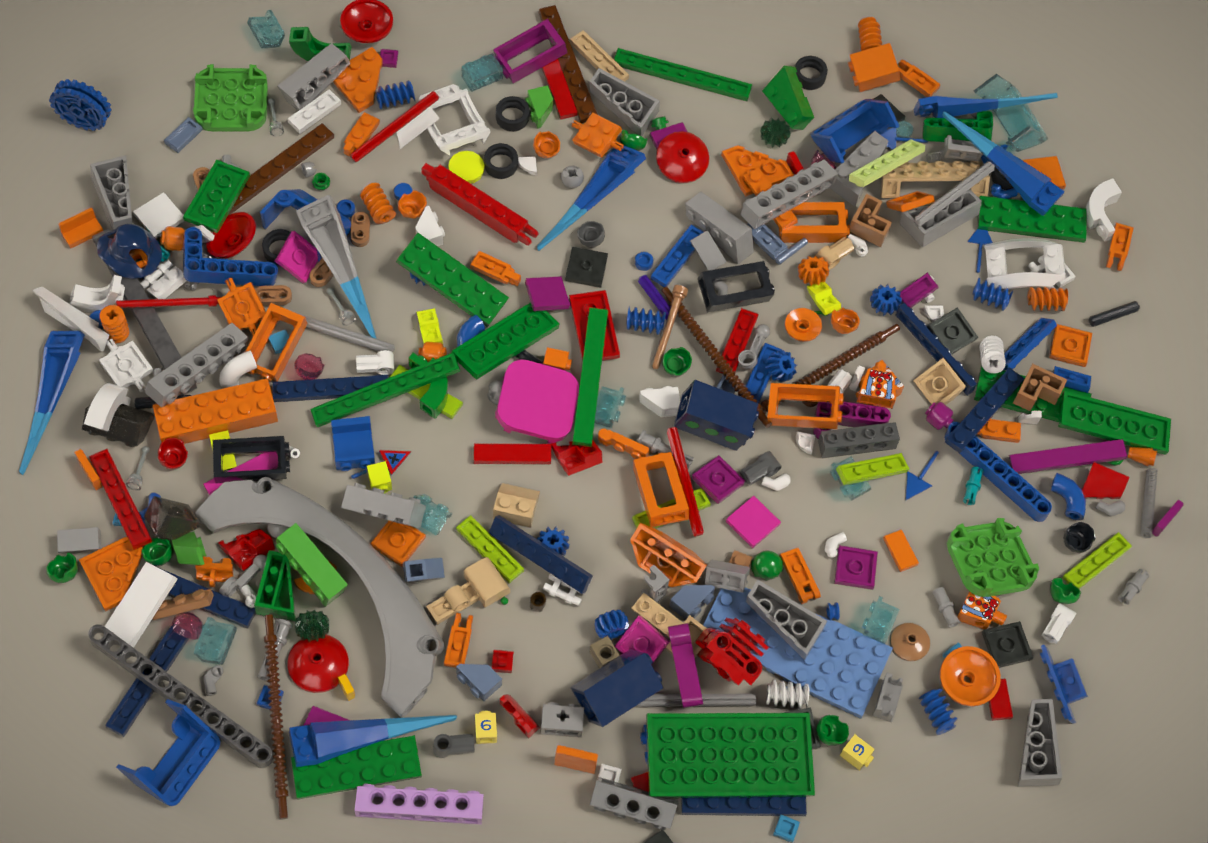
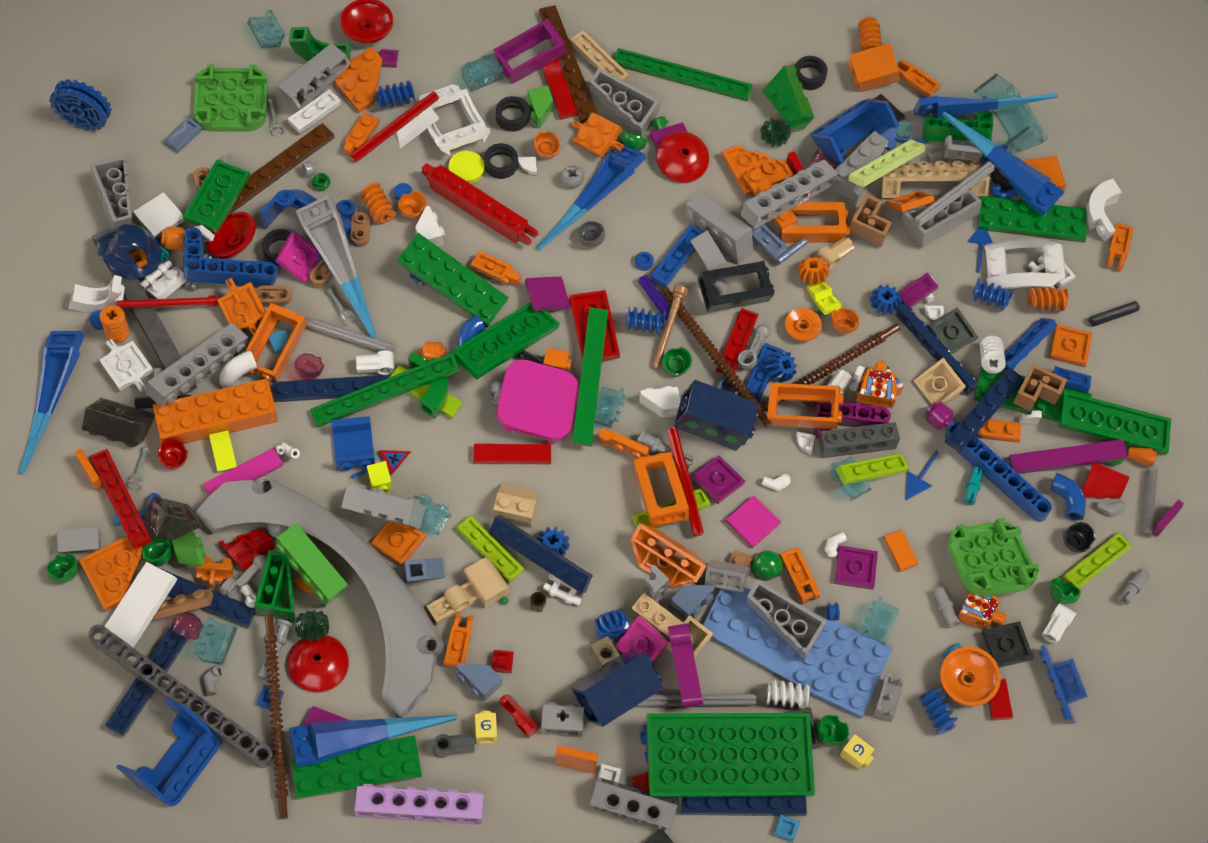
(72, 317): white wedge -> none
(80, 228): orange panel -> none
(105, 405): white arch -> none
(250, 445): black piece -> none
(346, 687): yellow tile -> none
(429, 326): neon yellow slope -> none
(577, 457): red slope -> none
(586, 267): pearl dark grey plate -> none
(732, 651): red piece -> none
(764, 466): dark grey piece -> none
(859, 244): white arm -> none
(906, 649): medium nougat dish -> none
(1041, 752): light grey wedge -> none

